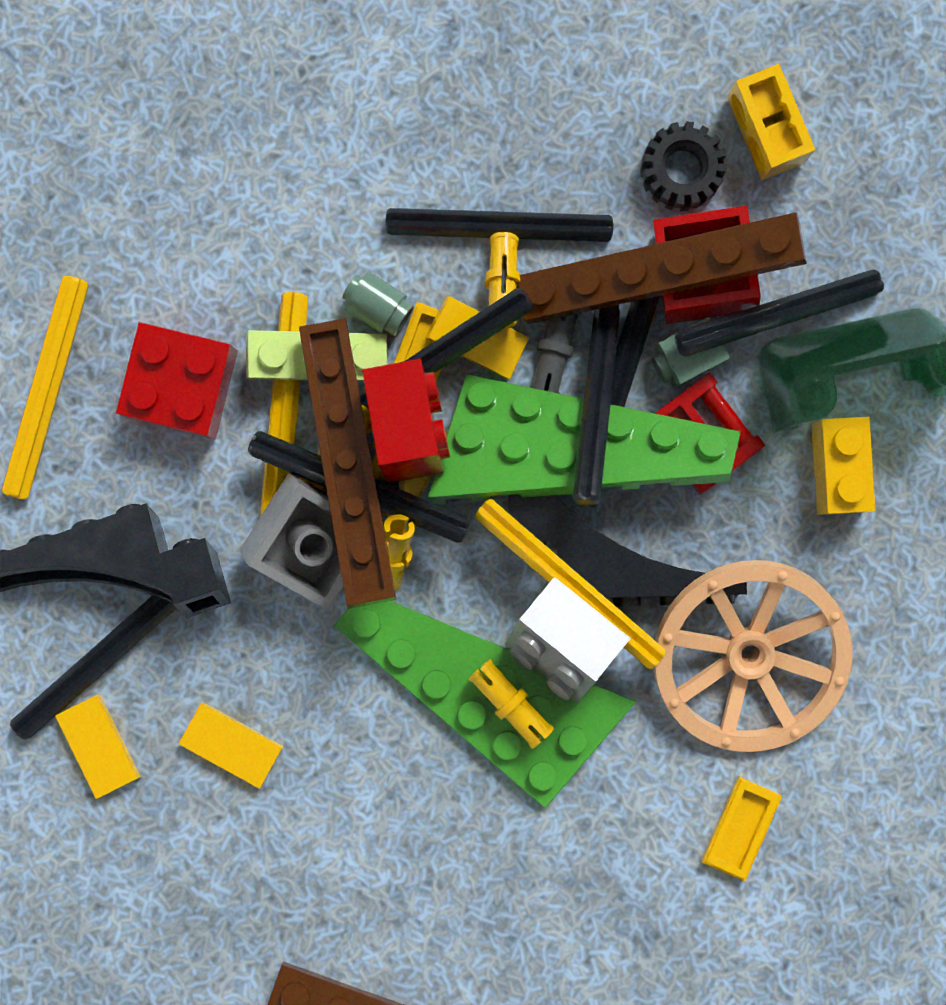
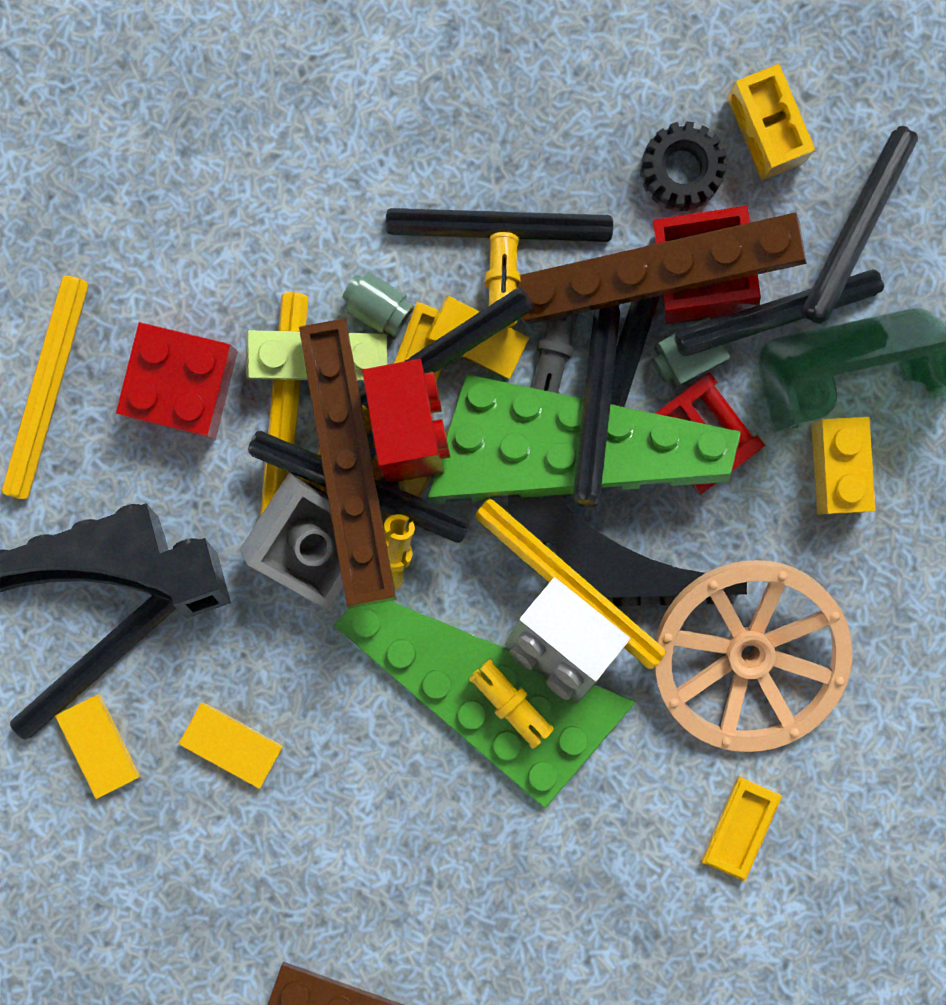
(859, 225): none -> black axle

